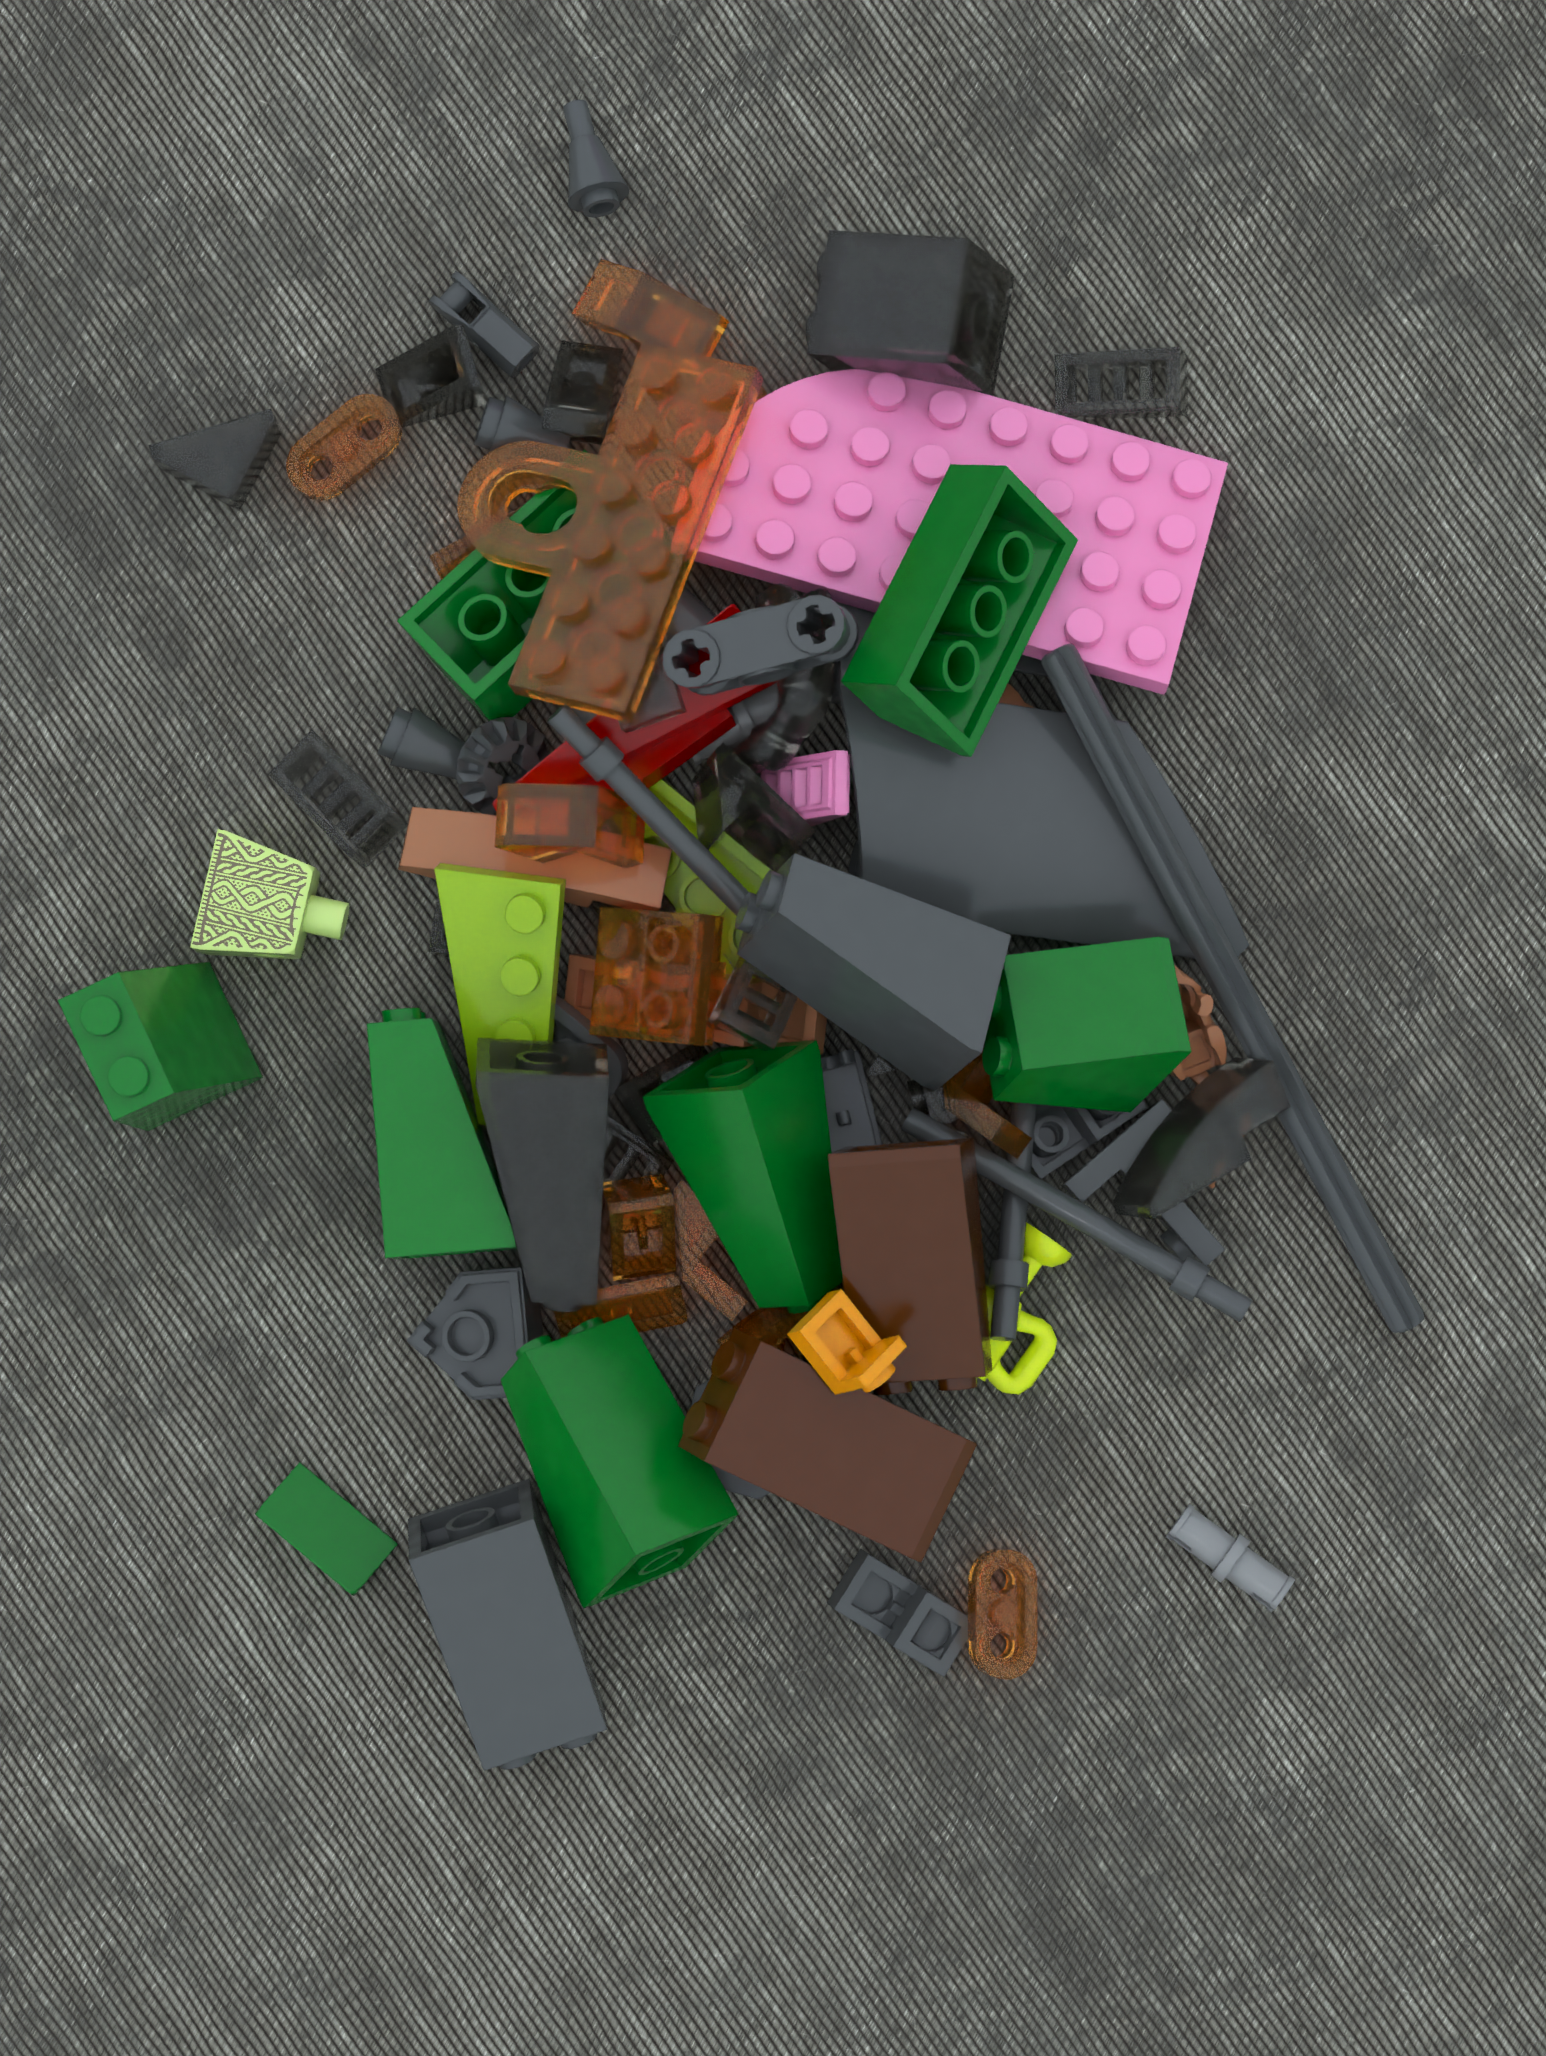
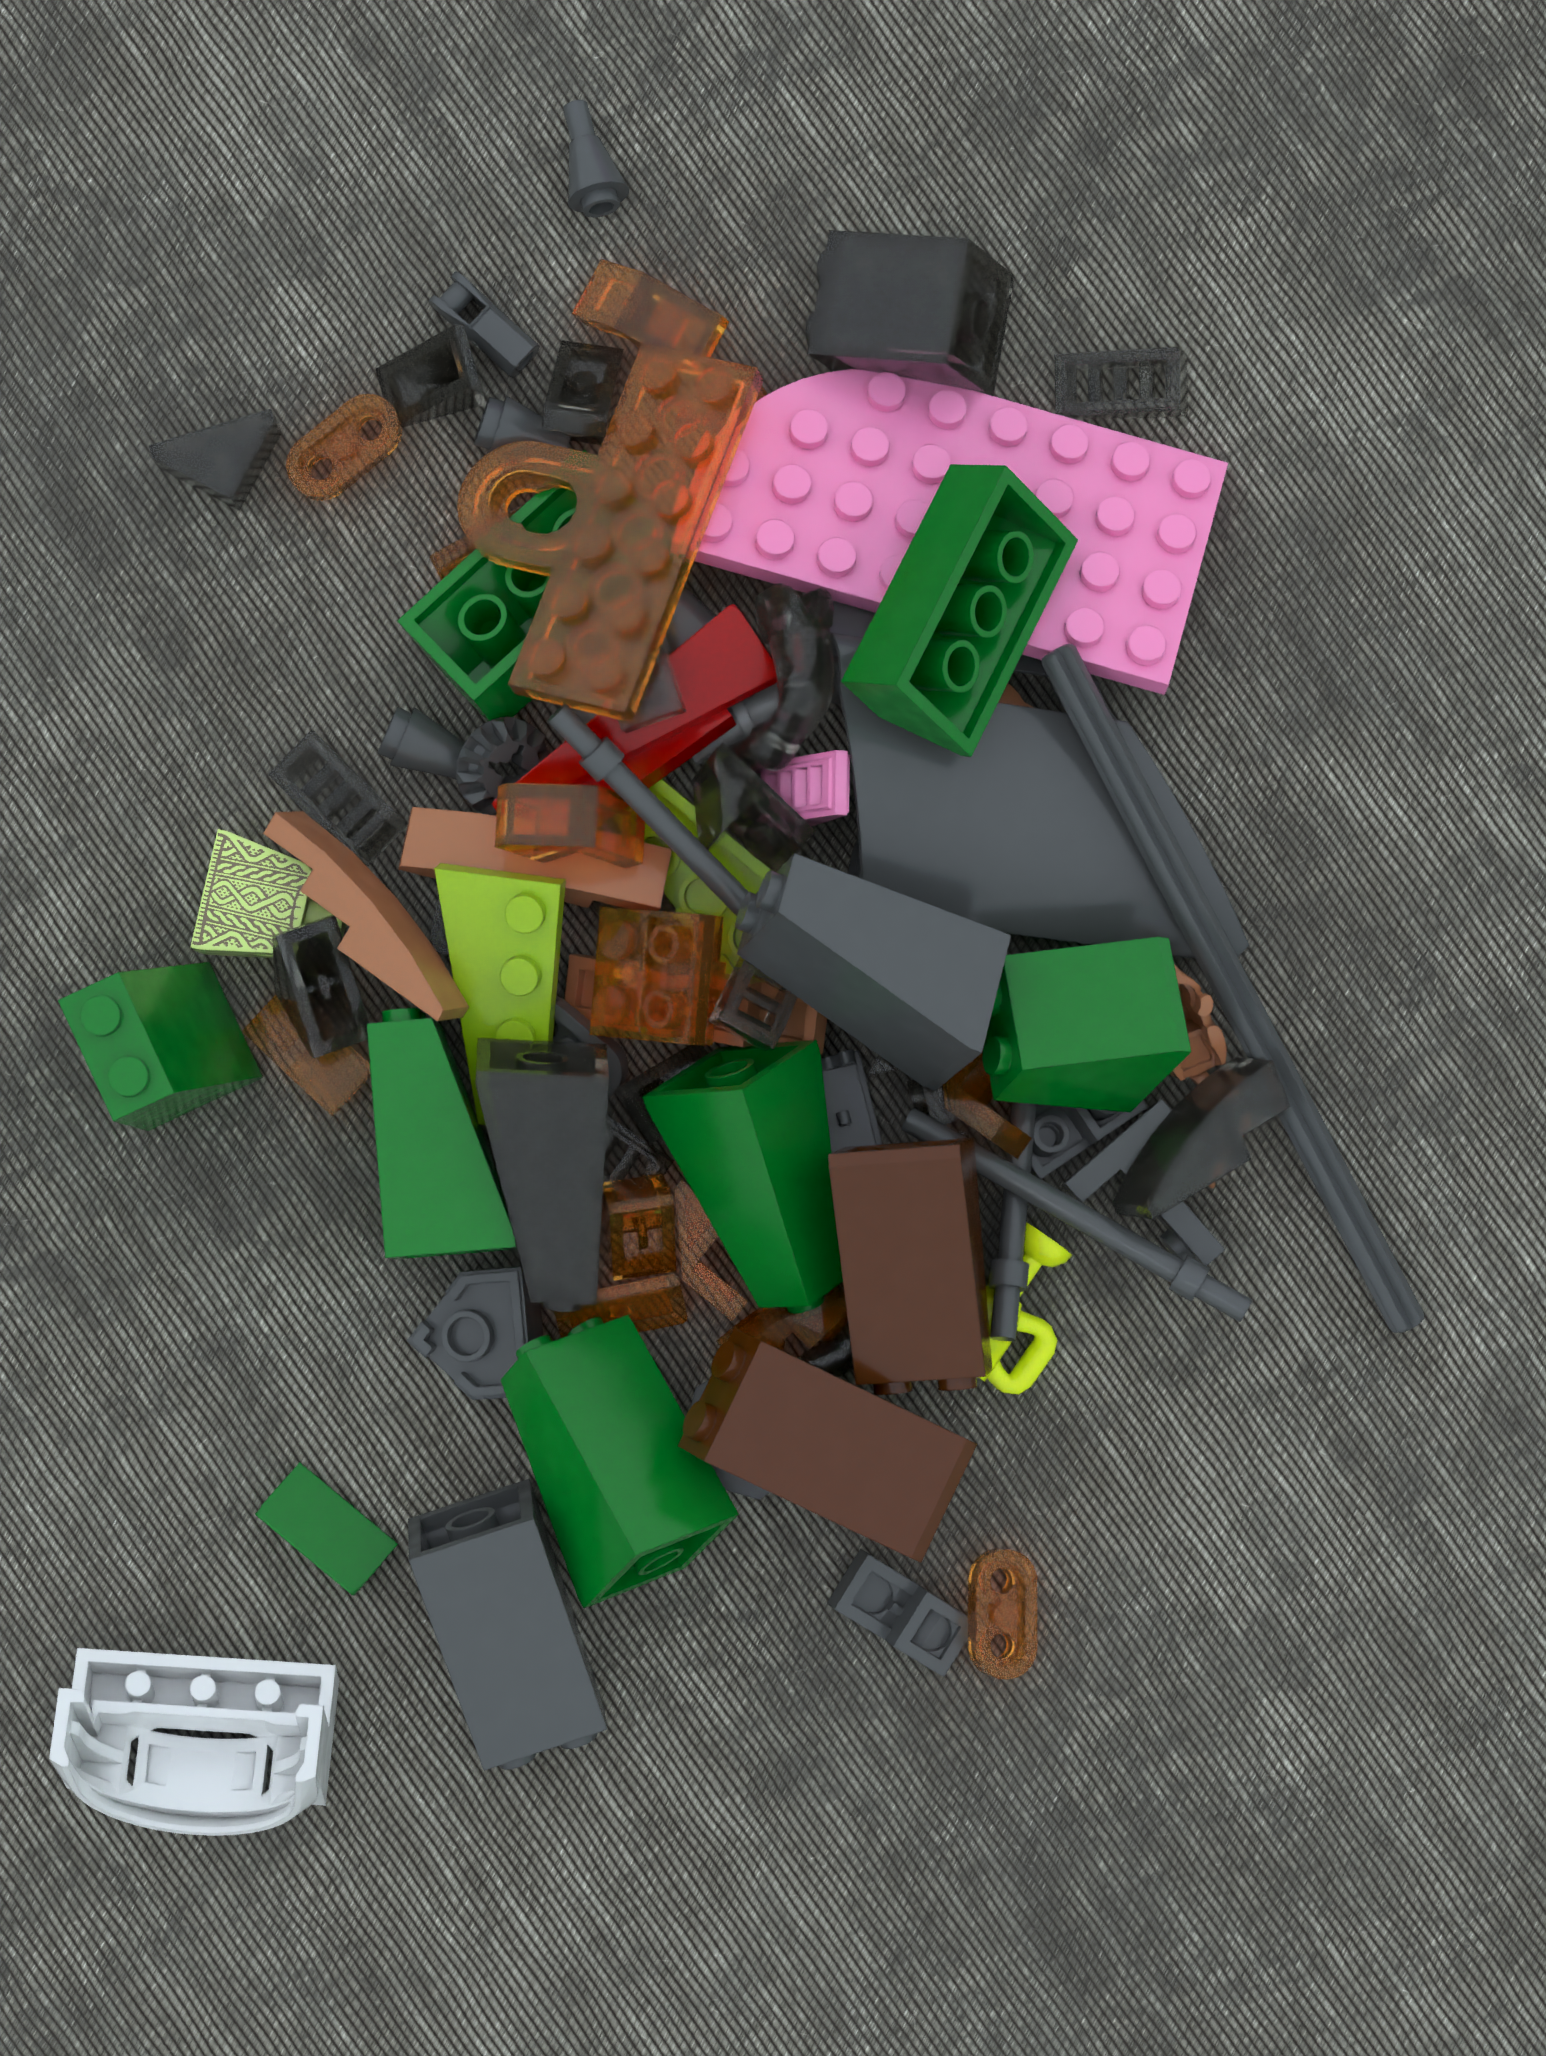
(188, 1780): none -> white piece
(318, 987): none -> clear smoke slope
(327, 1079): none -> clear orange slope
(380, 929): none -> nougat slope
(760, 645): dark grey piece -> none
(845, 1346): light orange bracket -> none
(1230, 1558): light grey pin -> none

